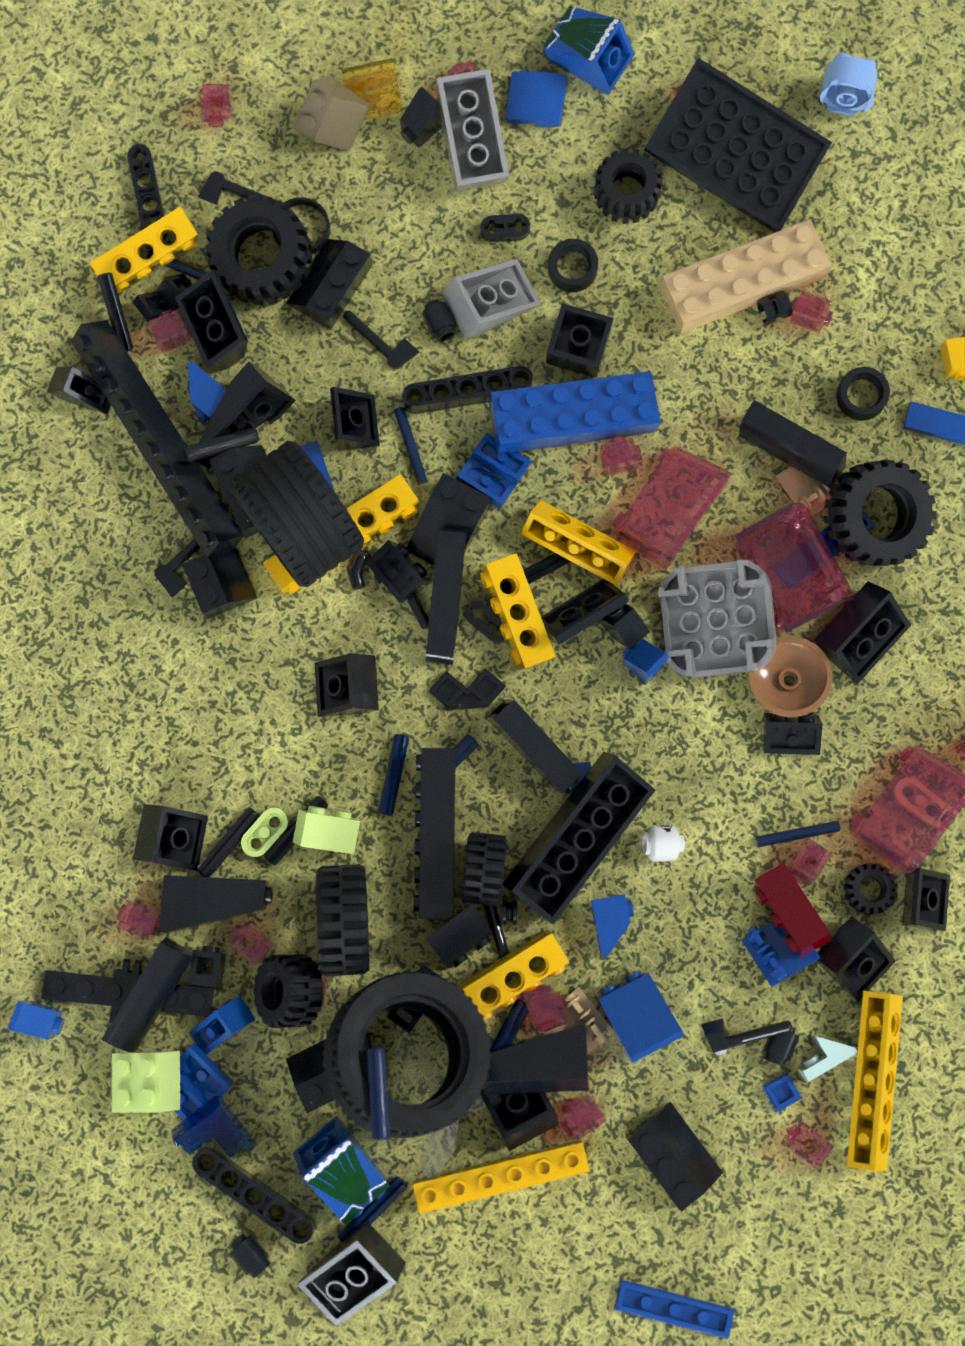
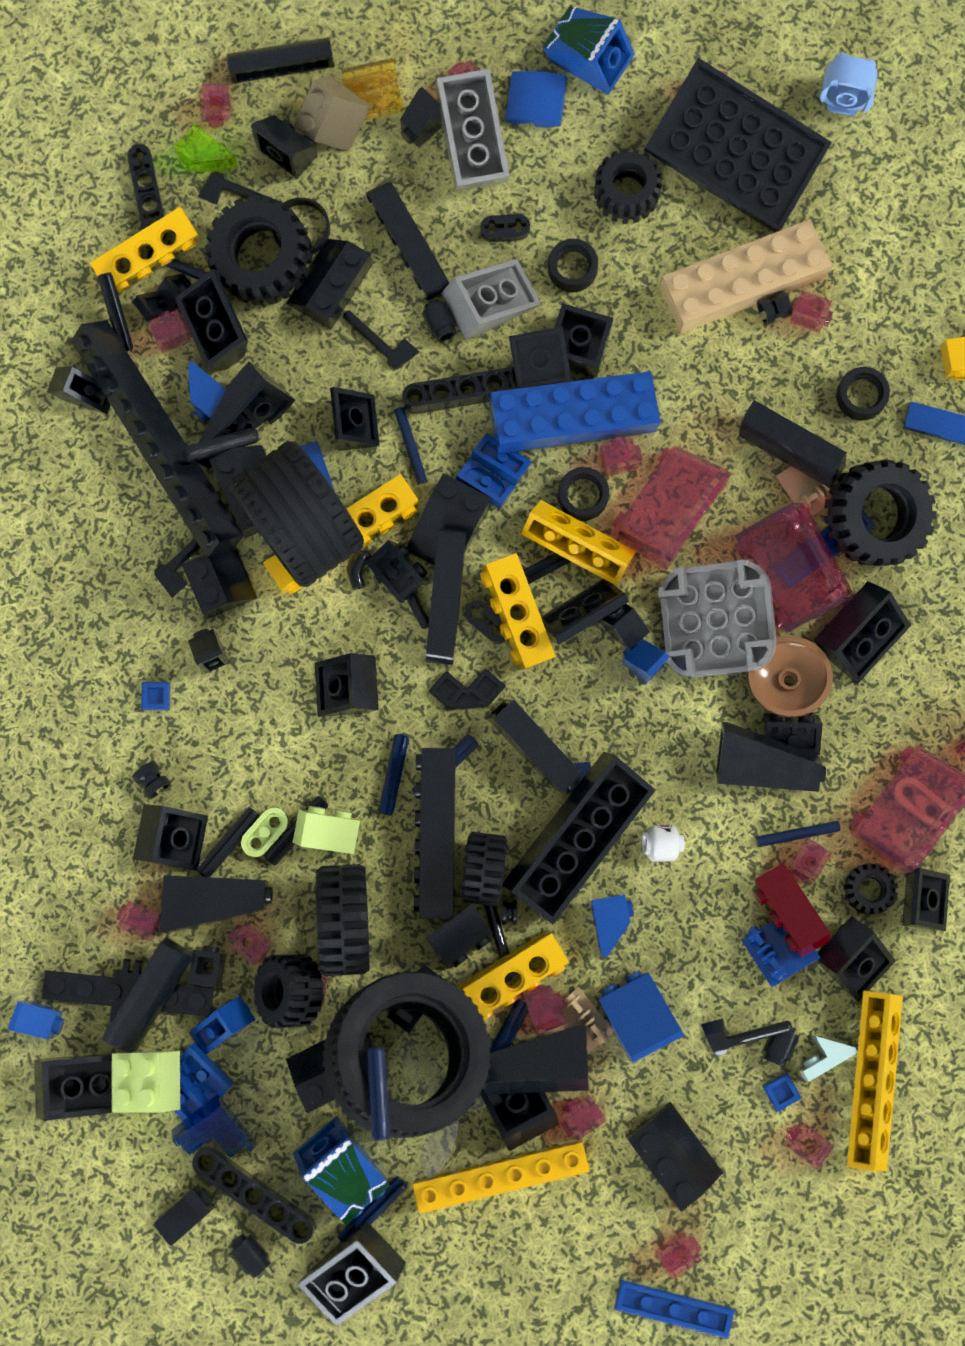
(73, 1086): none -> black slope
(151, 779): none -> black wheel
(155, 696): none -> blue tile
(184, 1214): none -> black bracket
(203, 152): none -> clear neon green slope
(208, 650): none -> black slope
(280, 60): none -> black brick
(284, 145): none -> black slope
(409, 240): none -> black beam
(540, 358): none -> black plate
(589, 474): none -> black tyre
(679, 1254): none -> clear pink brick
(764, 762): none -> black slope

